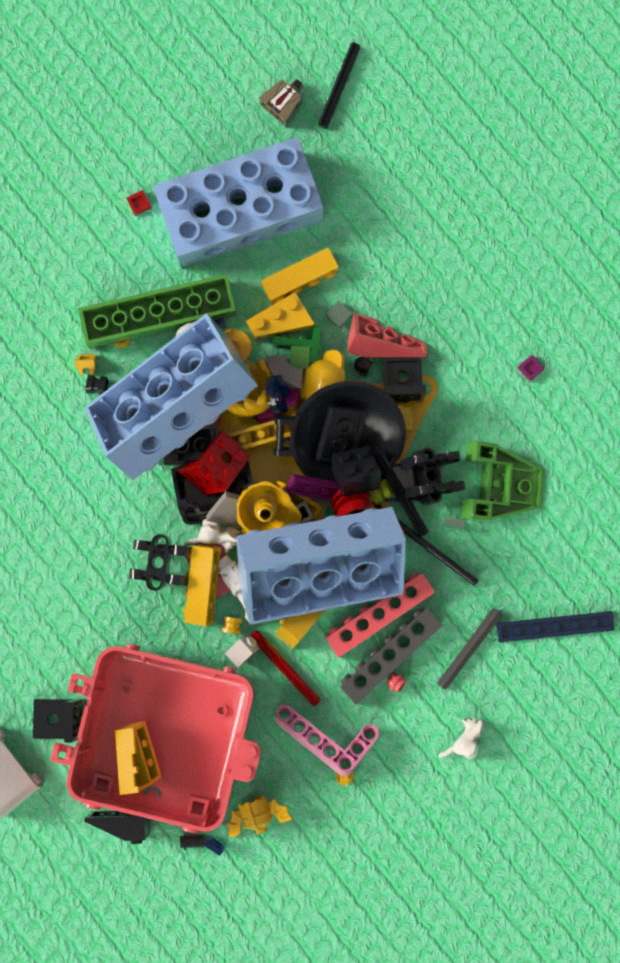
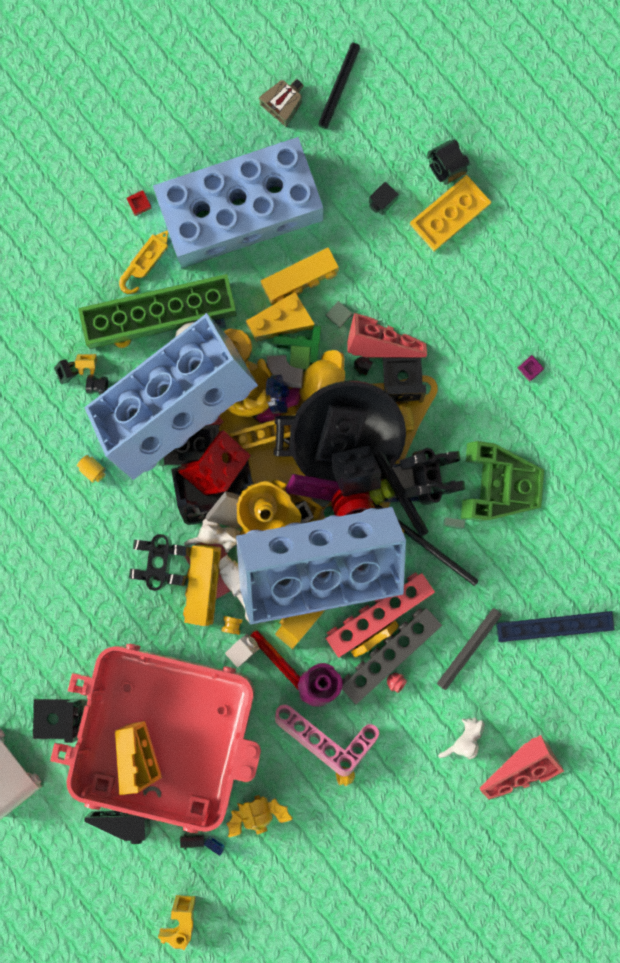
(64, 372): none -> black tile
(91, 469): none -> yellow brick
(144, 260): none -> yellow plate
(184, 912): none -> yellow tile
(310, 690): none -> magenta brick
(370, 642): none -> yellow tile
(383, 198): none -> black brick
(448, 161): none -> black brick
(450, 213): none -> yellow plate
(530, 763): none -> coral wedge

